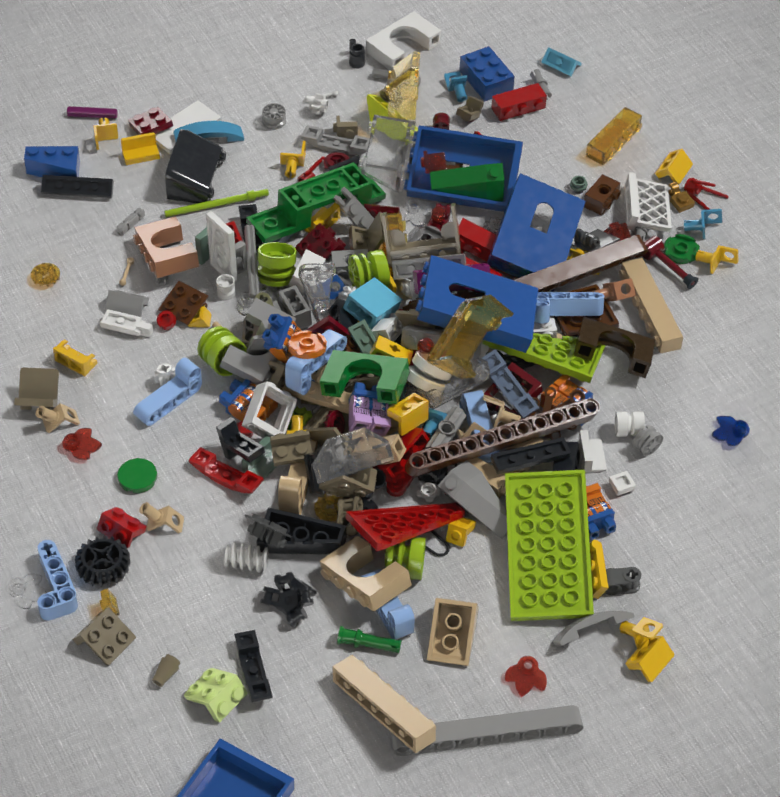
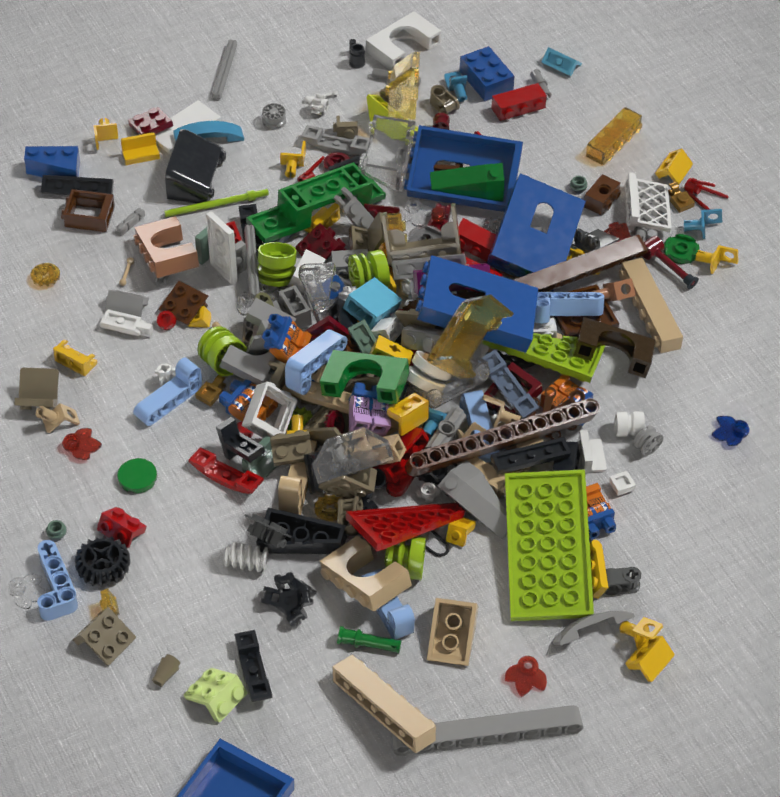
(56, 525): none -> sand green plate
(88, 199): none -> reddish brown window
(92, 112): magenta axle -> none
(161, 517): tan bracket -> none
(210, 392): none -> pearl gold plate
(224, 69): none -> light grey axle
(225, 286): white wheel -> none
(307, 345): orange tile -> none
(427, 343): clear red hinge -> none
(433, 162): clear red bracket -> none
(443, 100): none -> dark tan piece
(471, 110): dark tan bracket -> none

